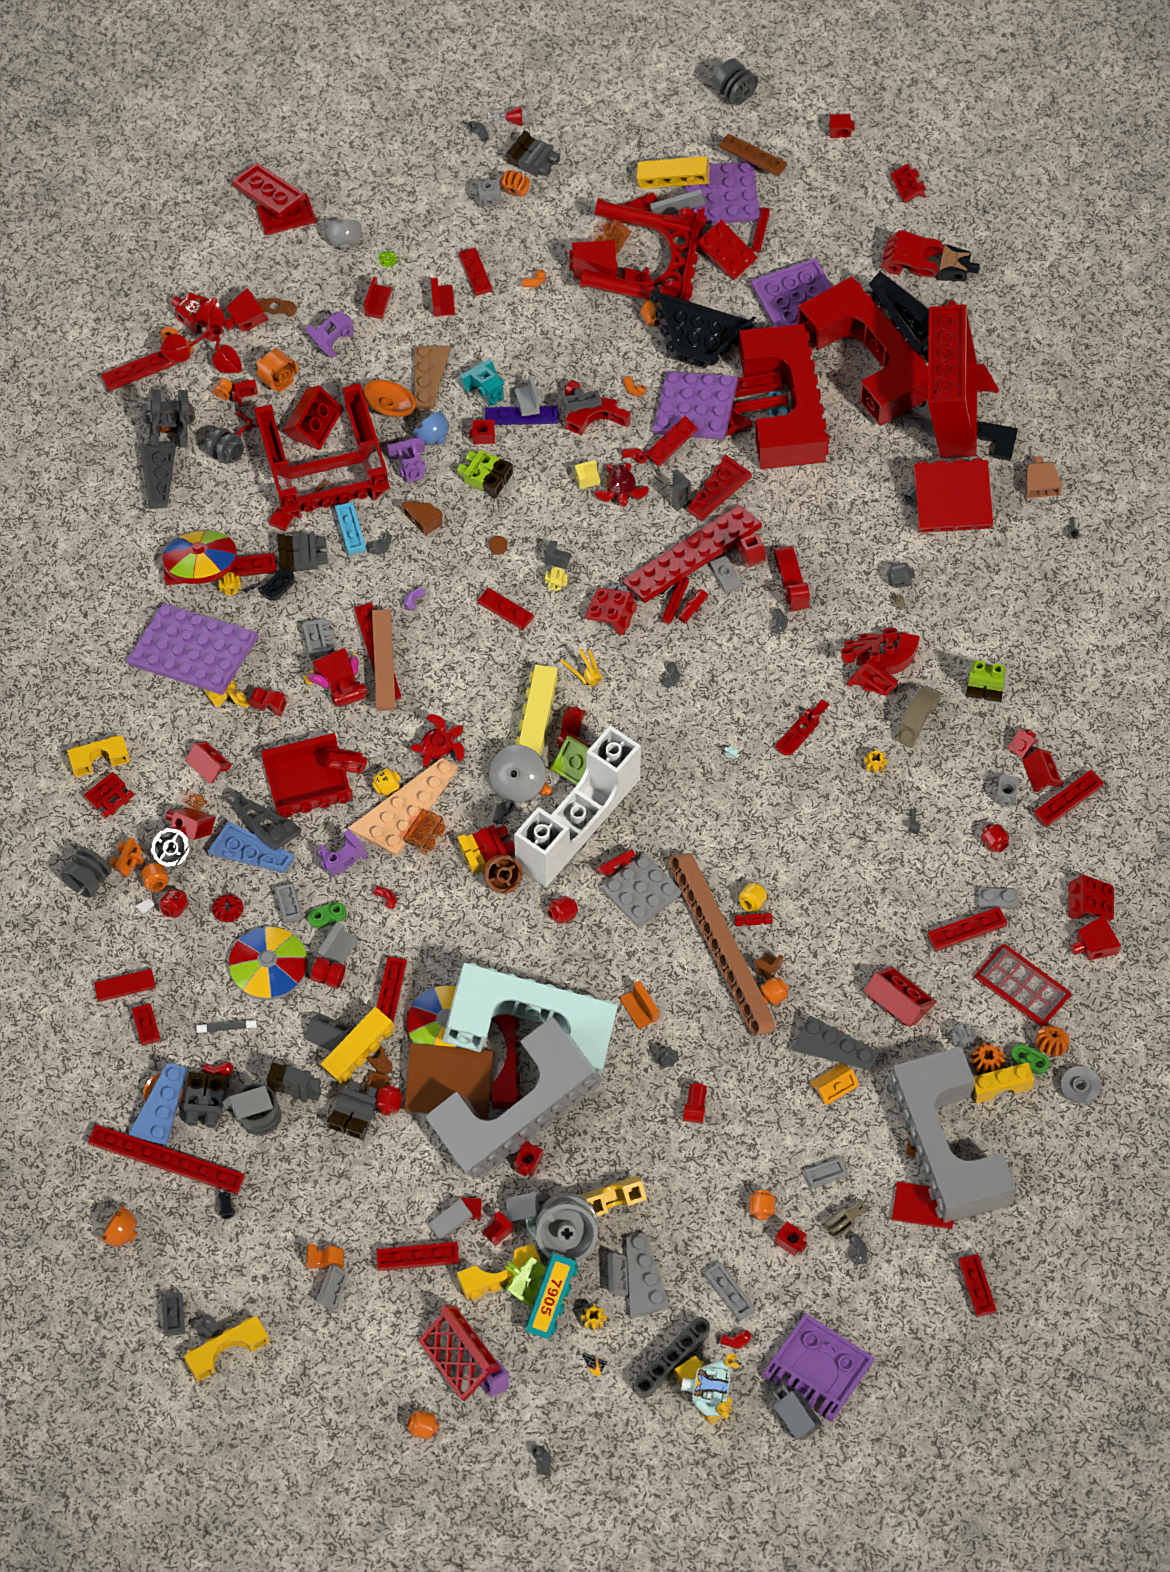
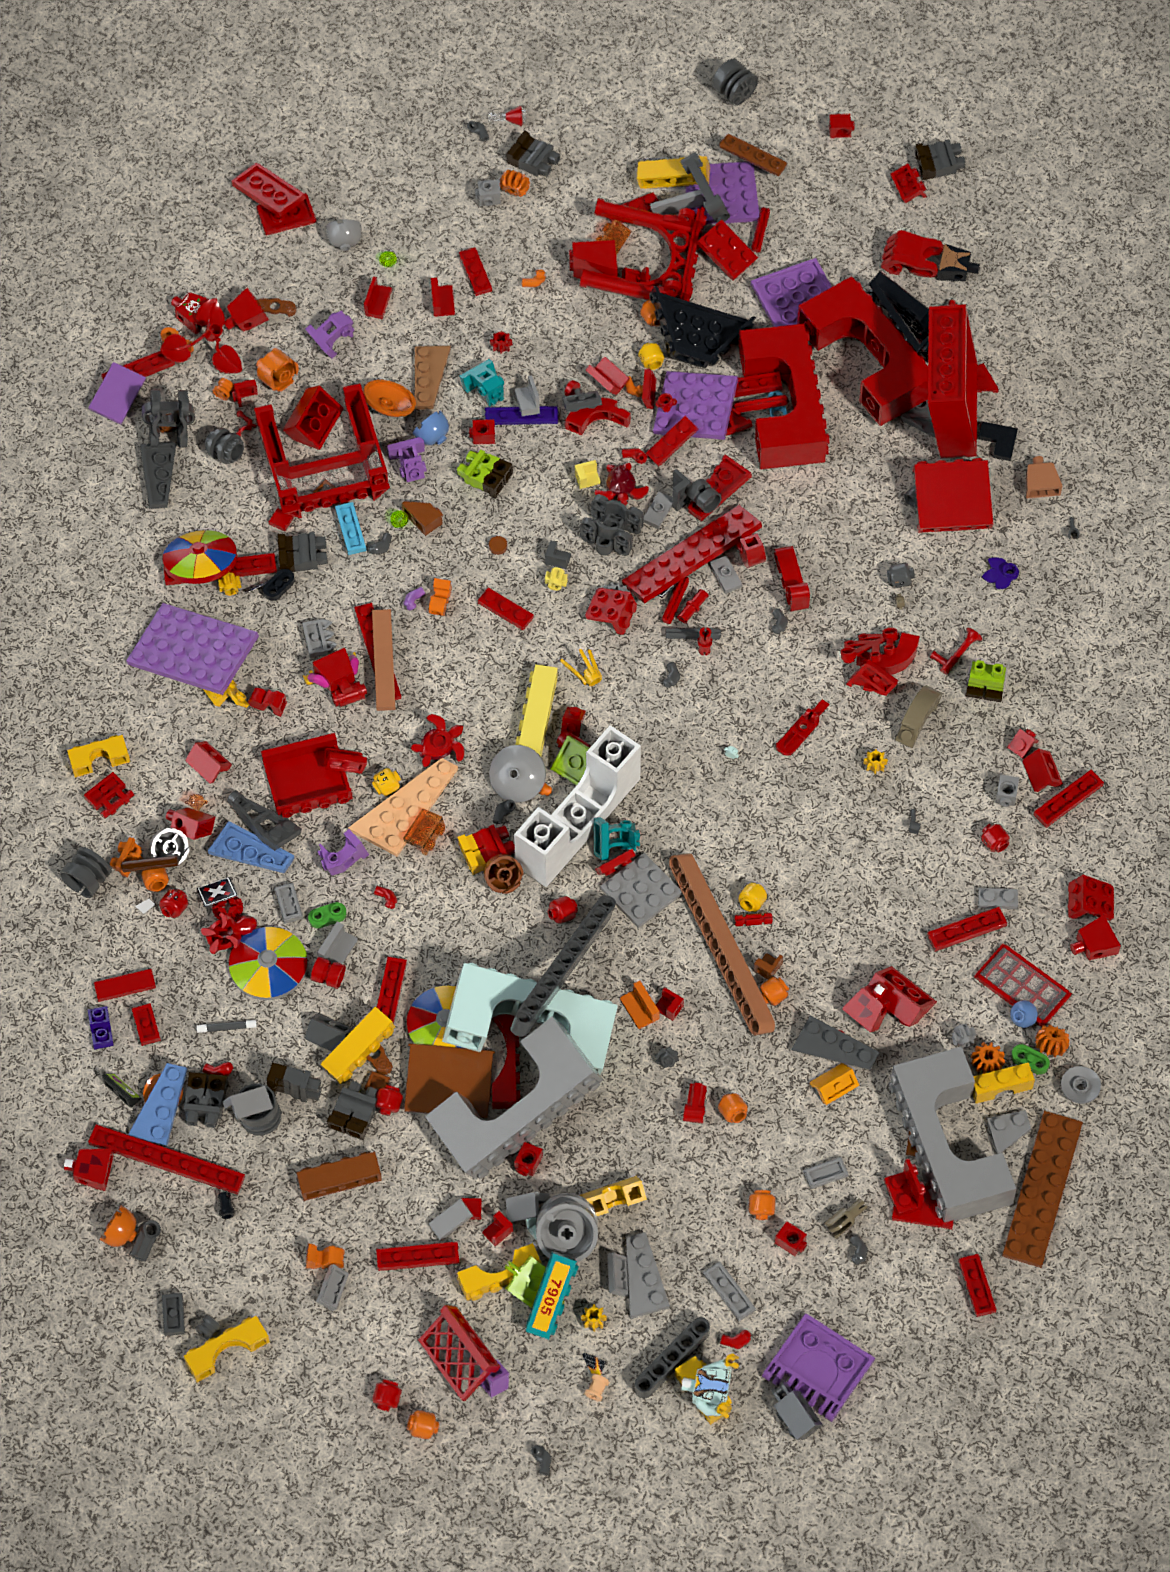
(91, 1167): none -> red torso
(100, 1027): none -> dark purple slope
(117, 393): none -> medium lavender tile
(120, 1089): none -> pearl dark grey slope
(143, 1241): none -> dark grey piece
(147, 864): none -> reddish brown axle
(217, 892): none -> black sticker
(228, 933): none -> red animal
(339, 1175): none -> dark orange brick
(387, 1395): none -> red head
(397, 515): none -> clear neon green plate
(441, 596): none -> orange leg
(501, 342): none -> red gear
(563, 966): none -> dark grey beam
(596, 1387): none -> light nougat bush
(608, 375): none -> panel
(613, 526): none -> dark grey piece
(626, 837): none -> teal tile
(649, 388): none -> red tile
(651, 356): none -> yellow head
(658, 510): none -> light grey plate
(665, 398): none -> red plate
(670, 1004): none -> red panel
(690, 633): none -> dark grey axle
(704, 495): none -> dark grey wheel
(705, 641): none -> red pin
(713, 203): none -> dark grey piece
(733, 1108): none -> orange head
(869, 1006): none -> torso
(905, 1189): none -> red bracket
(939, 159): none -> dark grey hips
(972, 636): none -> red piece
(998, 574): none -> dark purple plate
(1008, 1129): none -> light grey wing
(1023, 1014): none -> medium blue brick
(1042, 1189): none -> dark orange plate

